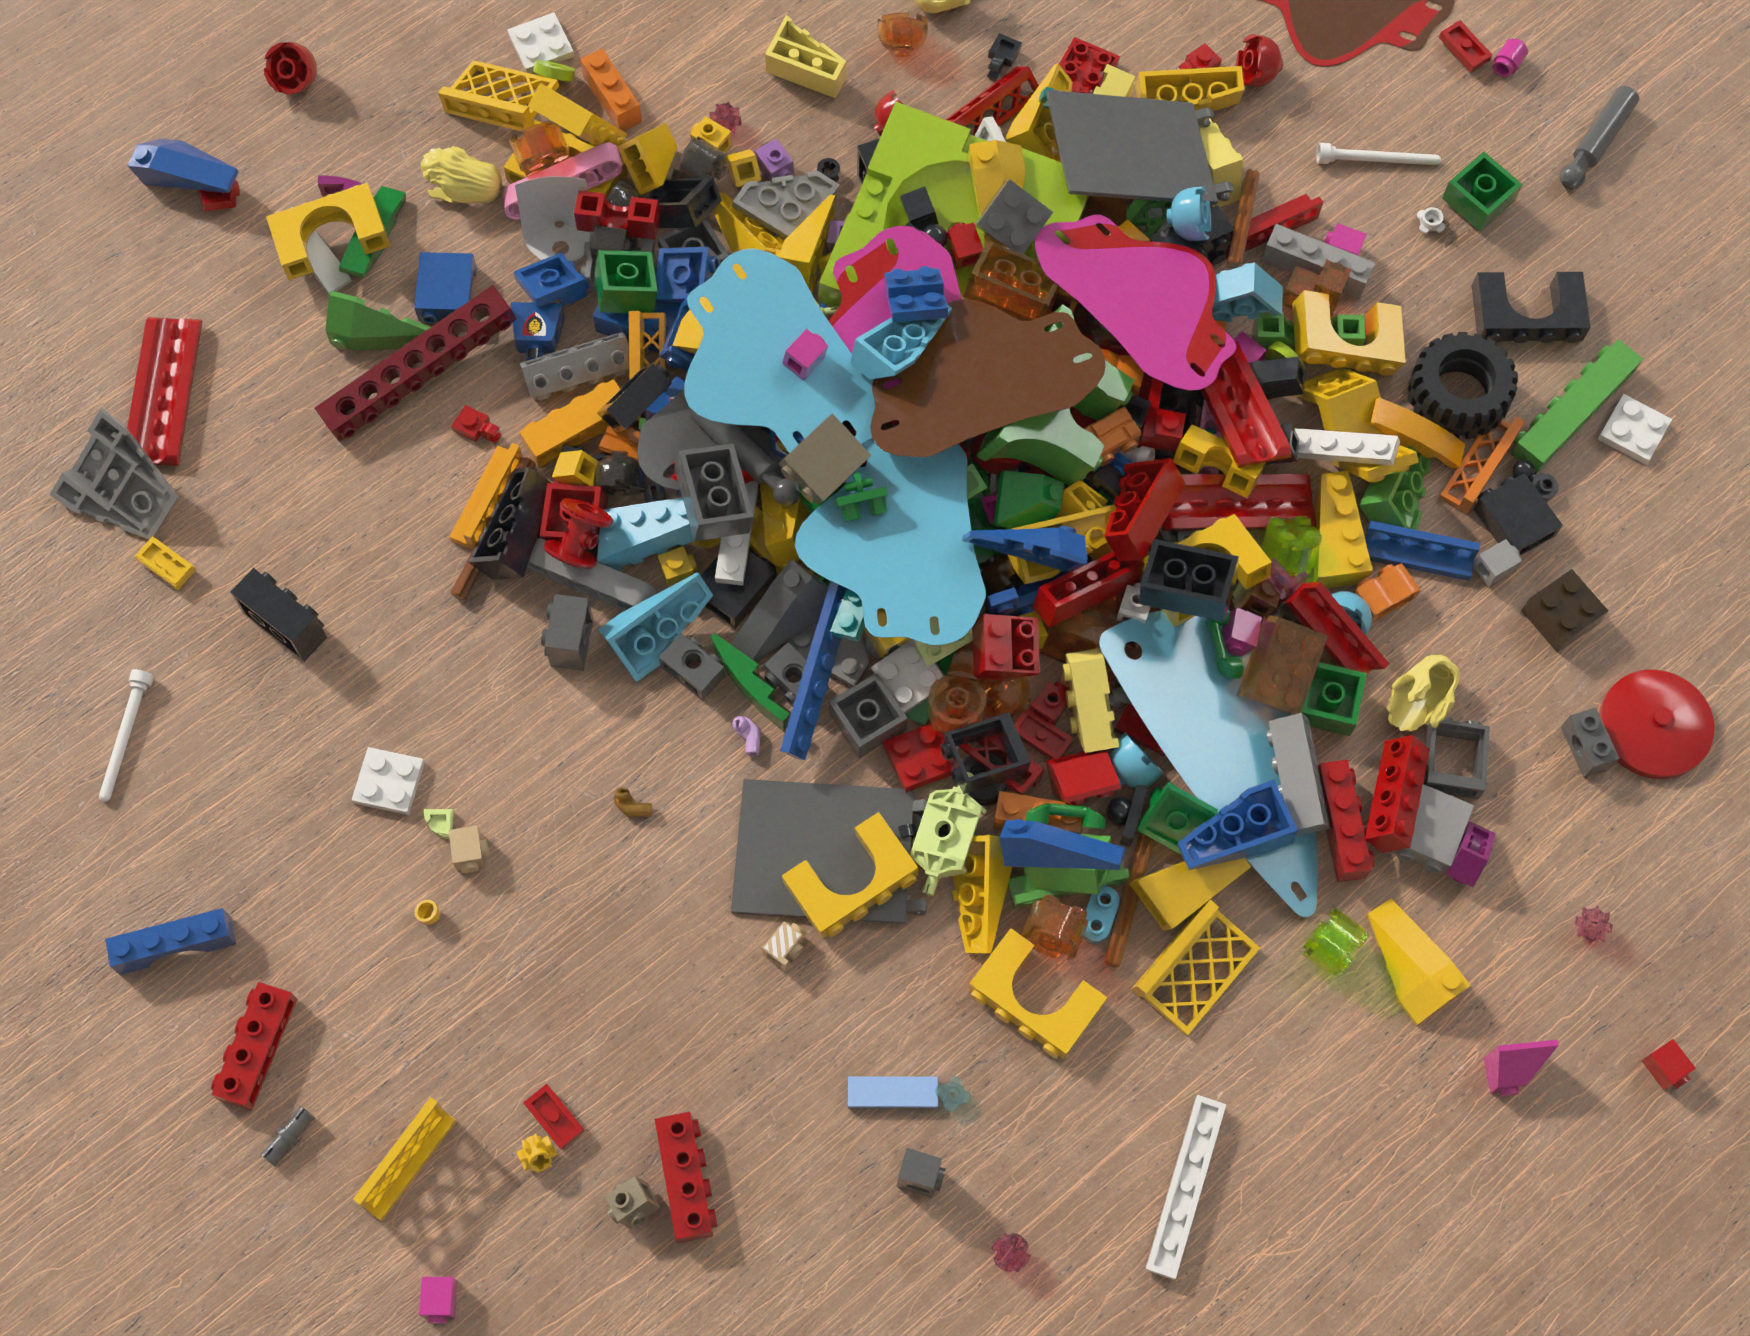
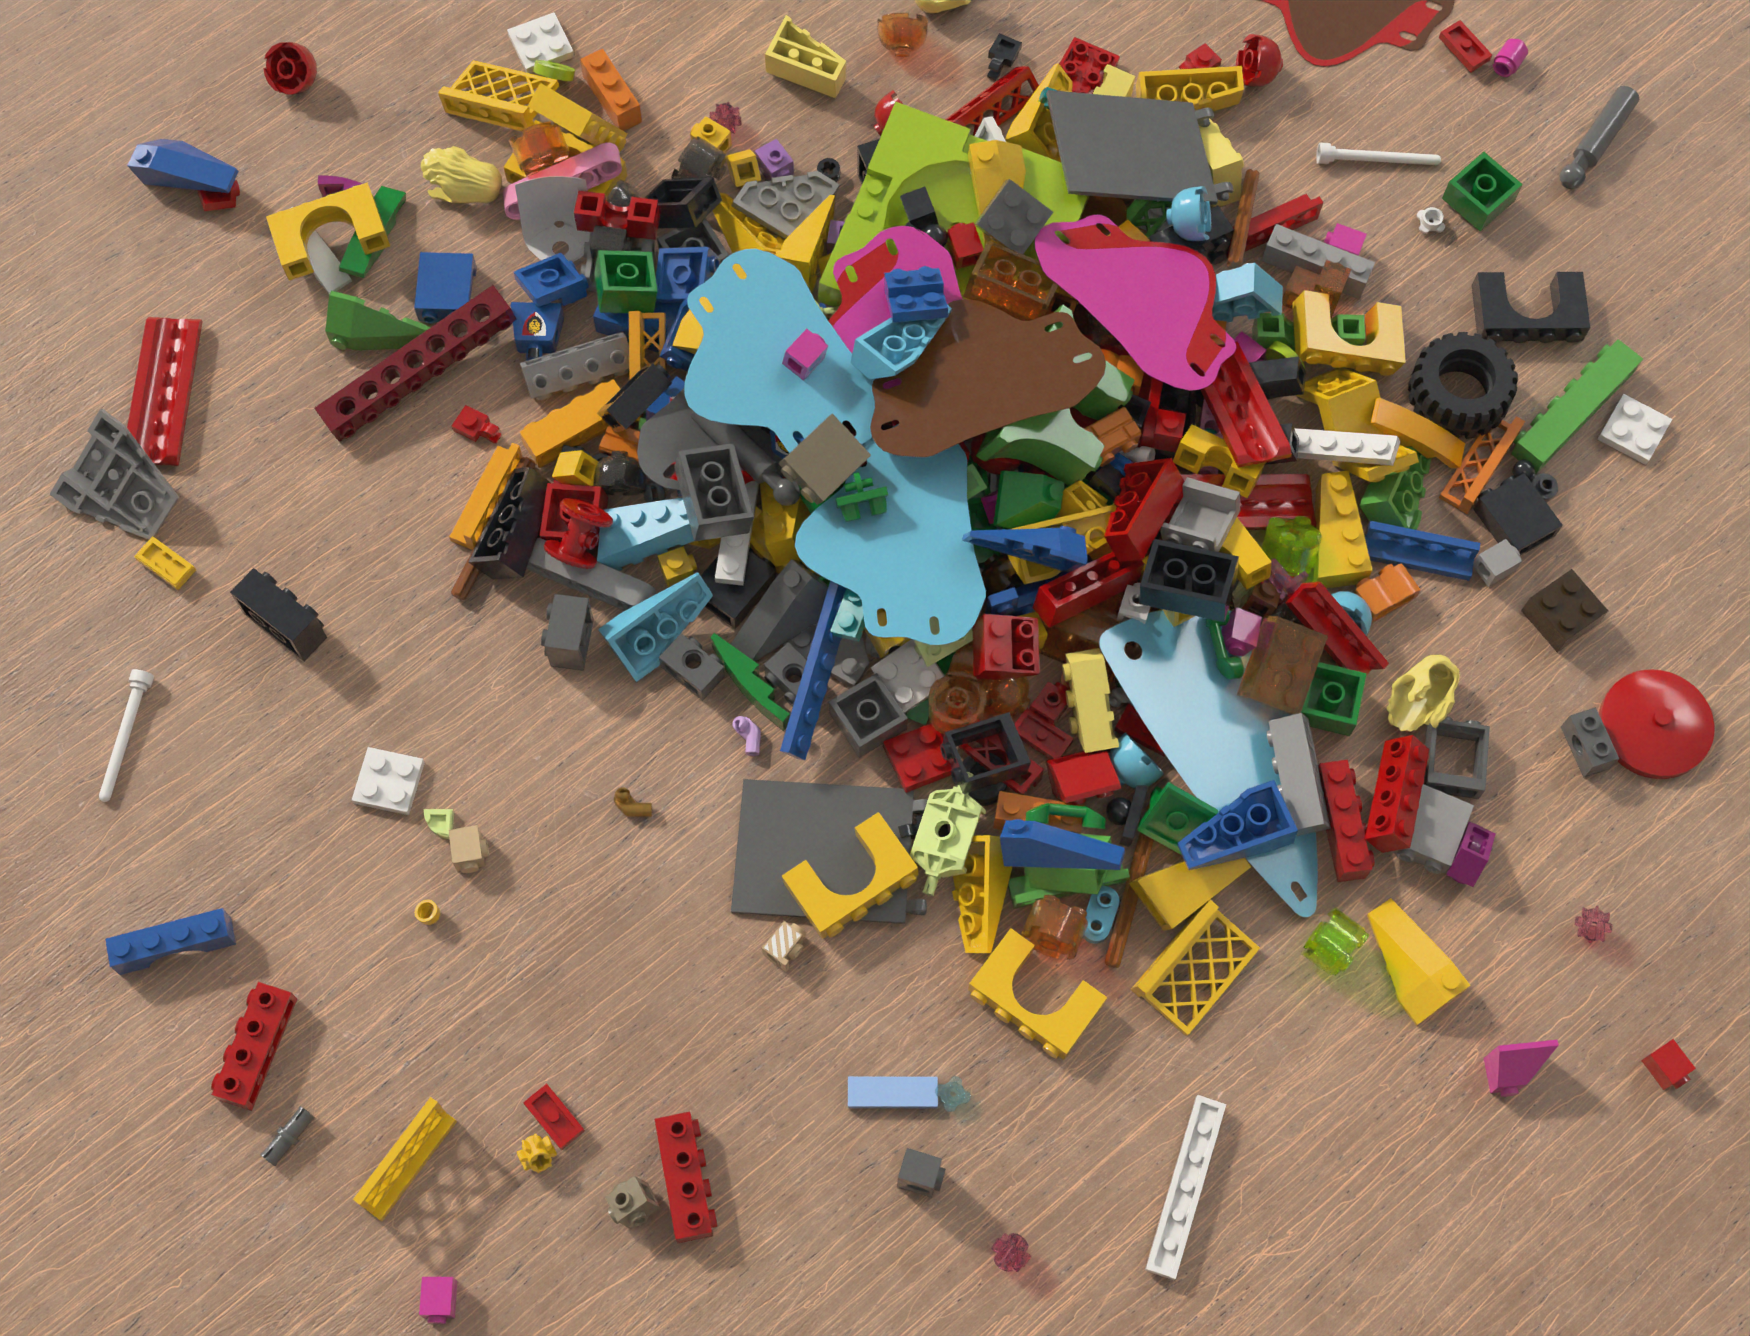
(649, 157): yellow slope -> none
(1202, 516): none -> light grey panel

